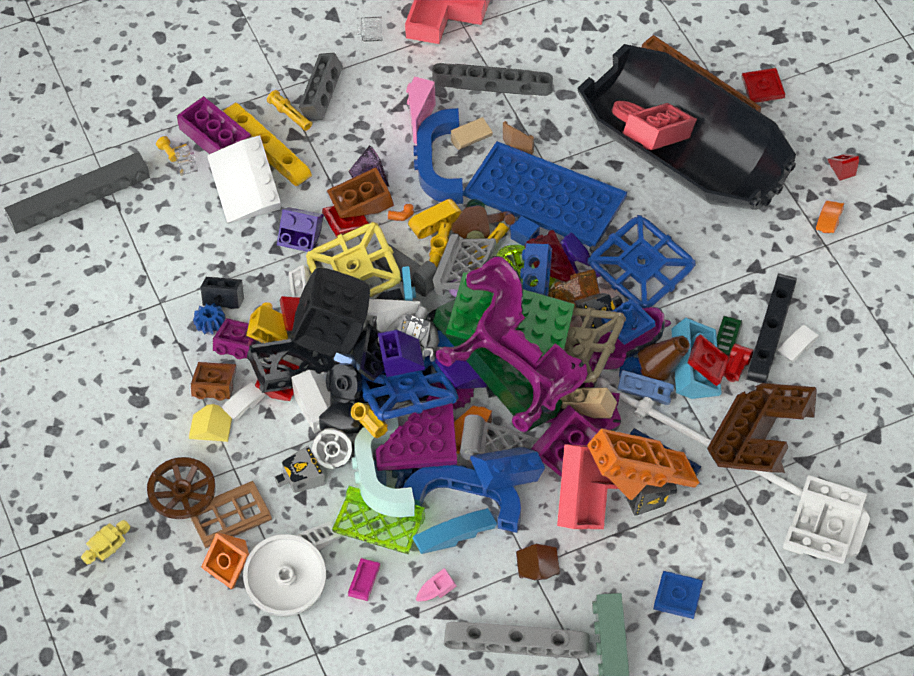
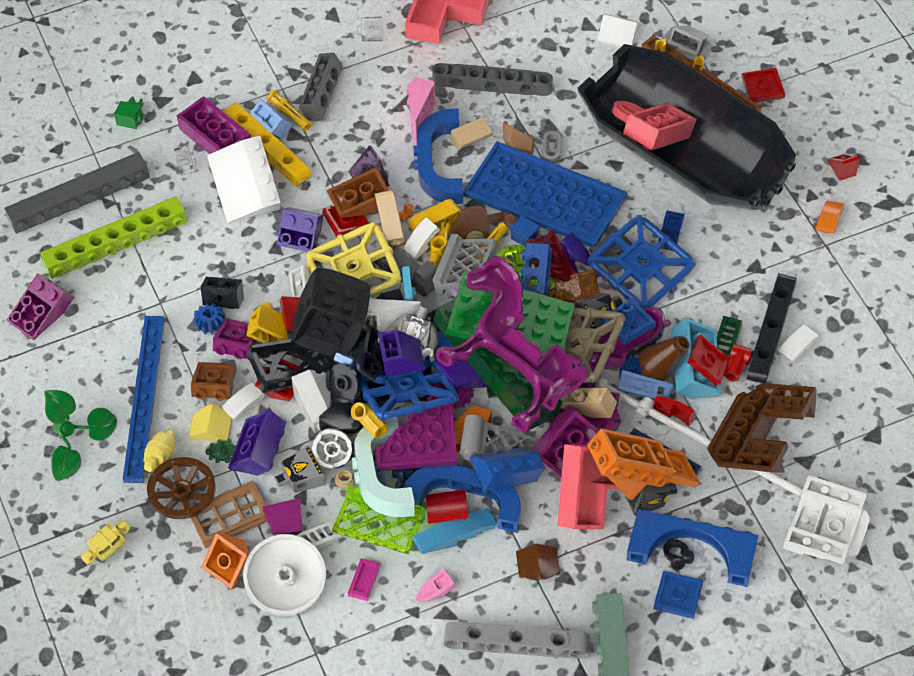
(39, 306): none -> magenta slope
(57, 410): none -> green plant
(113, 237): none -> lime brick
(129, 113): none -> green brick
(143, 399): none -> blue plate
(159, 449): none -> light yellow piece
(163, 143): yellow piece -> none
(221, 451): none -> clear green piece
(258, 443): none -> dark purple slope
(271, 118): none -> light blue brick
(284, 517): none -> magenta torso
(344, 474): none -> tan plate
(390, 218): none -> tan slope
(420, 237): none -> white slope
(447, 506): none -> red slope
(551, 146): none -> light grey plate
(618, 30): none -> white slope
(654, 529): none -> blue arch
(672, 225): none -> clear blue slope
(673, 407): none -> red slope
(678, 562): none -> black piece
(688, 40): none -> light grey torso

